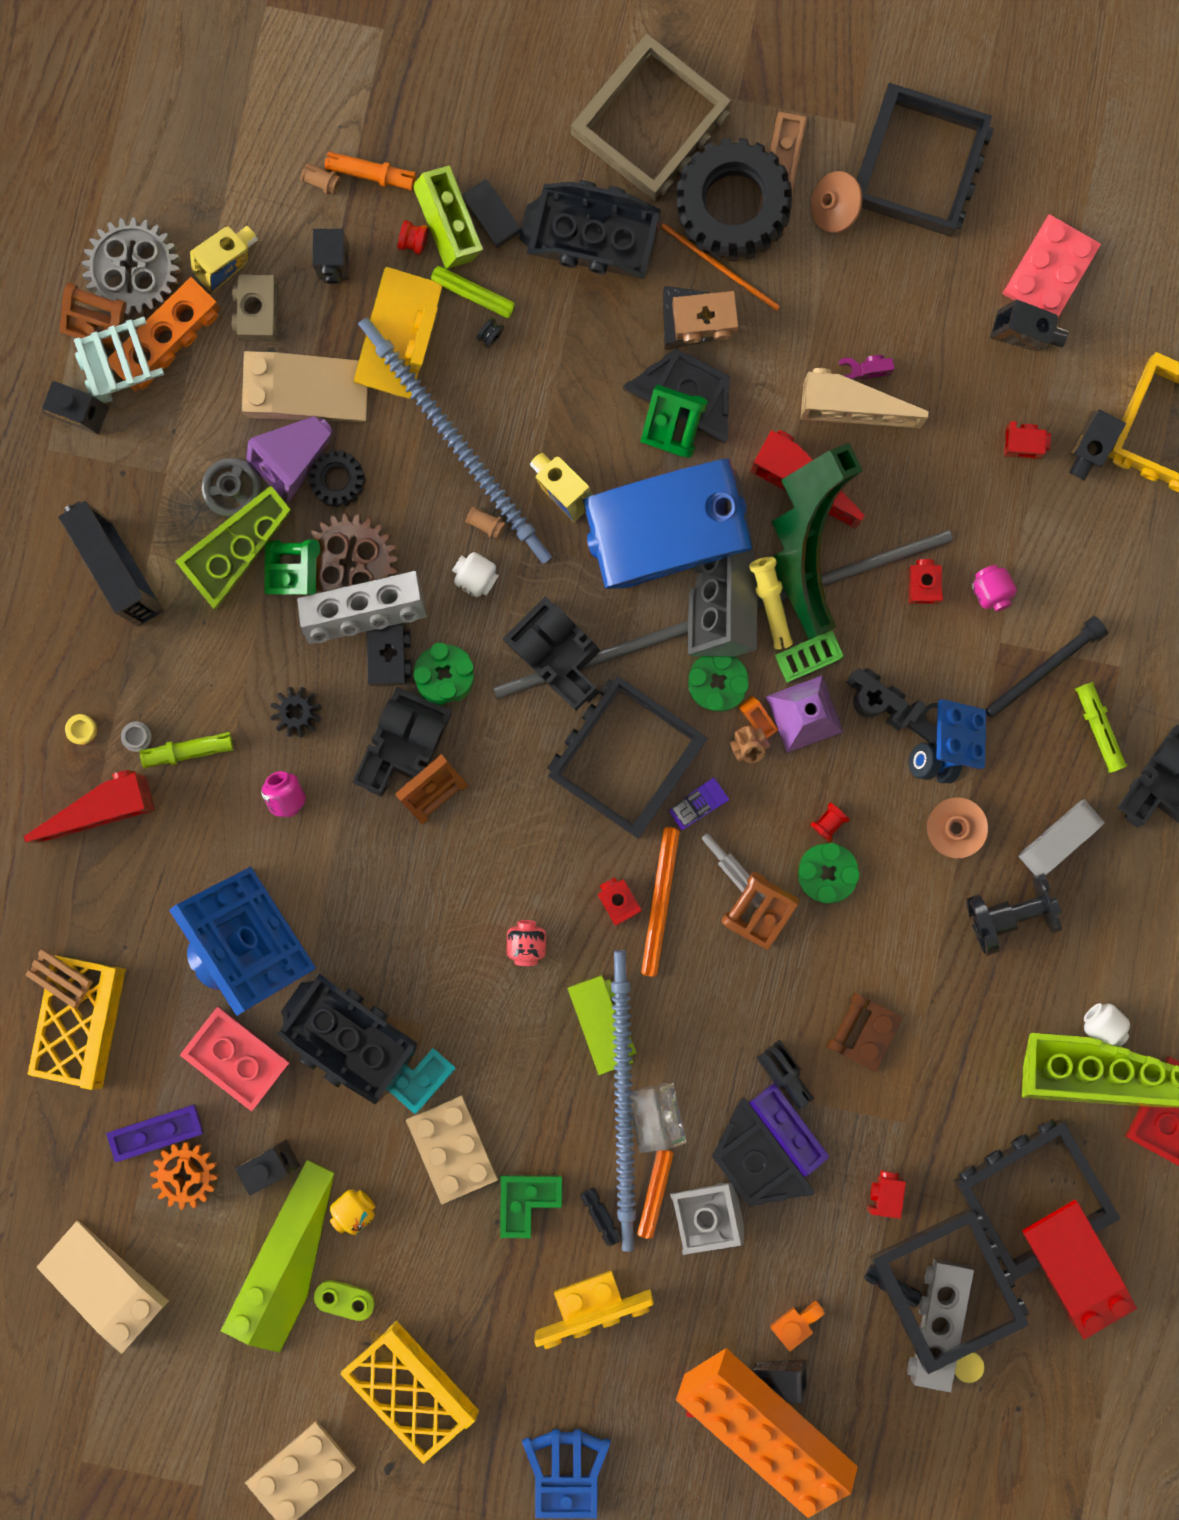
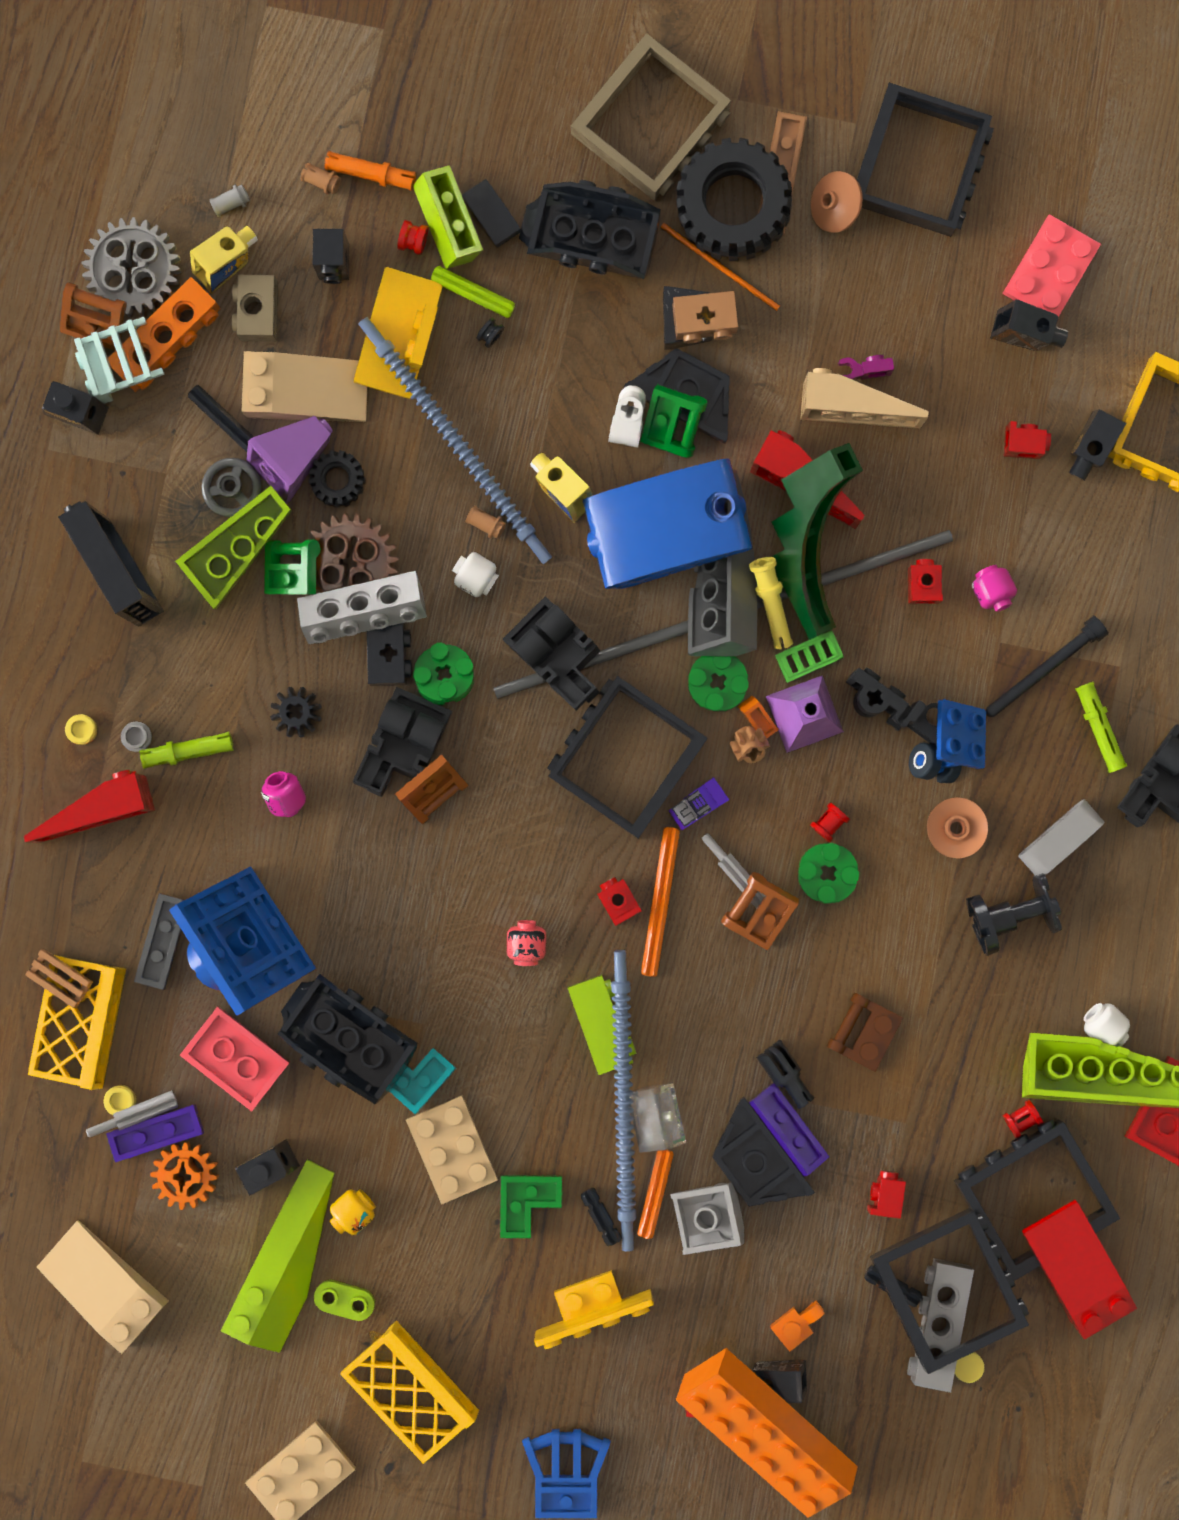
(119, 1098): none -> light yellow tile
(137, 1113): none -> light grey axle
(159, 945): none -> dark grey plate
(220, 416): none -> black axle
(230, 200): none -> light grey pin
(627, 421): none -> white piece
(1017, 1128): none -> red bush

